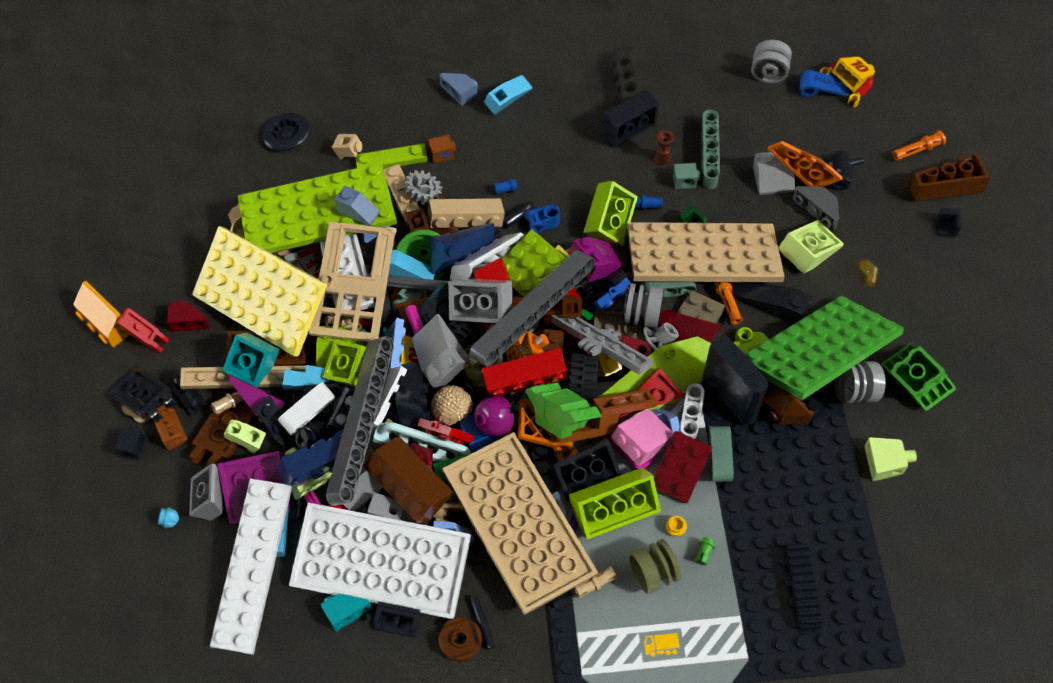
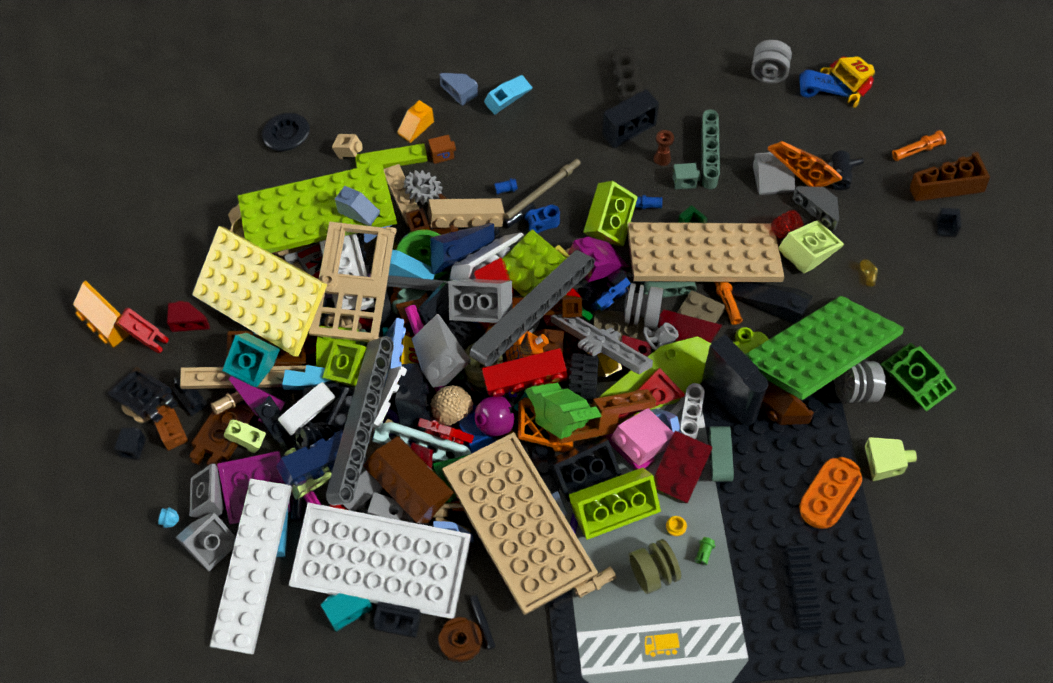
(207, 540): none -> light grey slope
(416, 120): none -> light orange slope
(565, 171): none -> dark tan bar
(786, 223): none -> clear red gear
(830, 492): none -> orange tile

